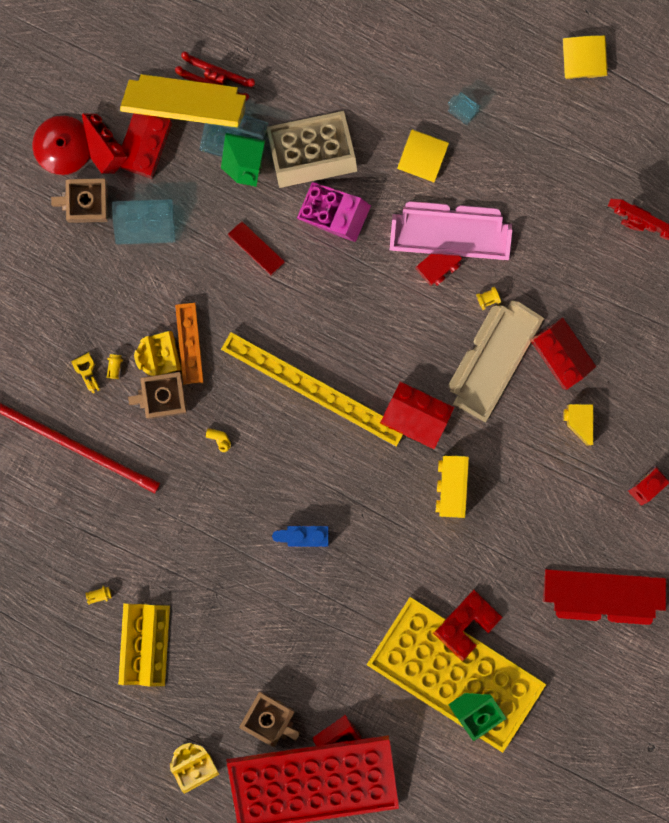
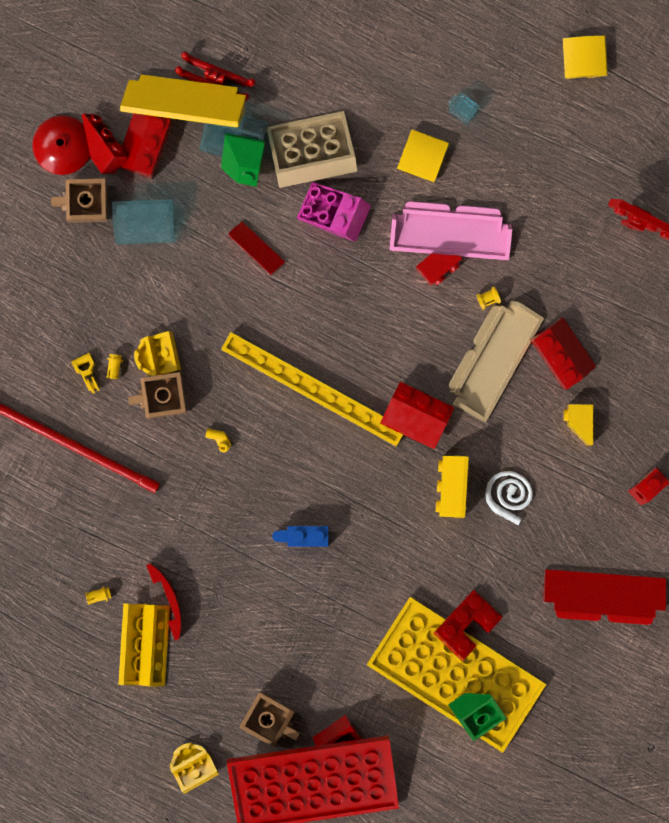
(175, 624): none -> red slope
(189, 343): orange plate -> none
(511, 491): none -> white piece

